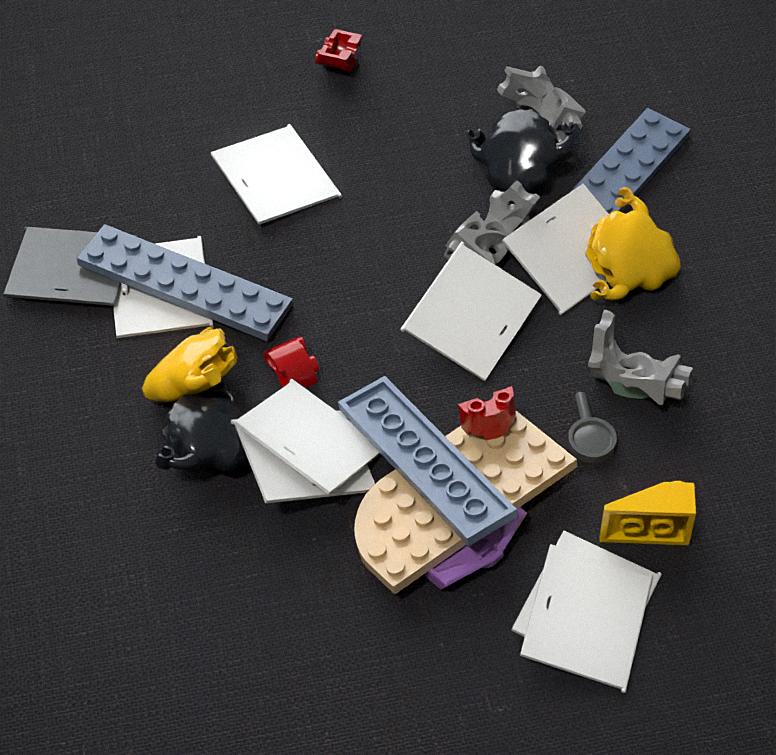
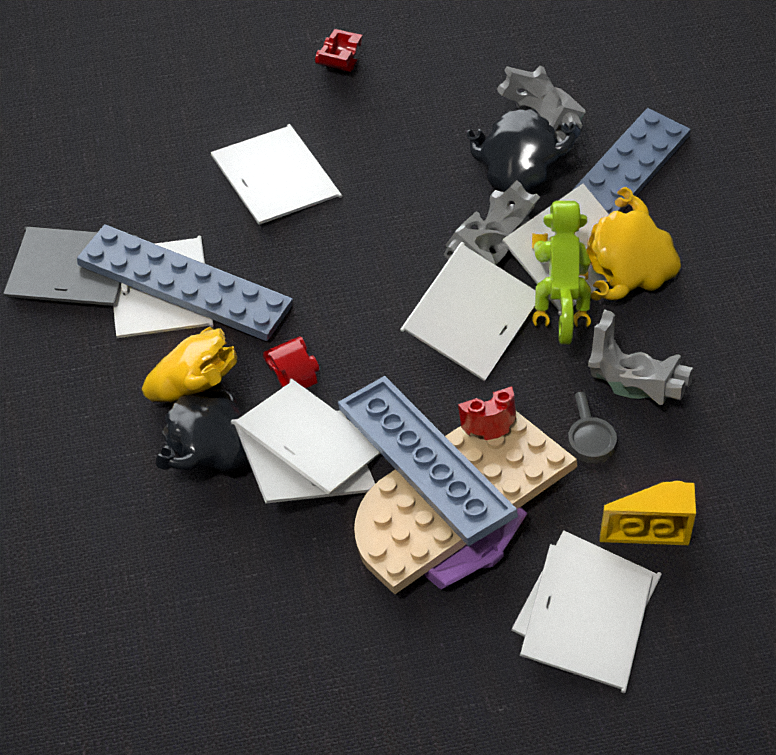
(566, 263): none -> lime animal

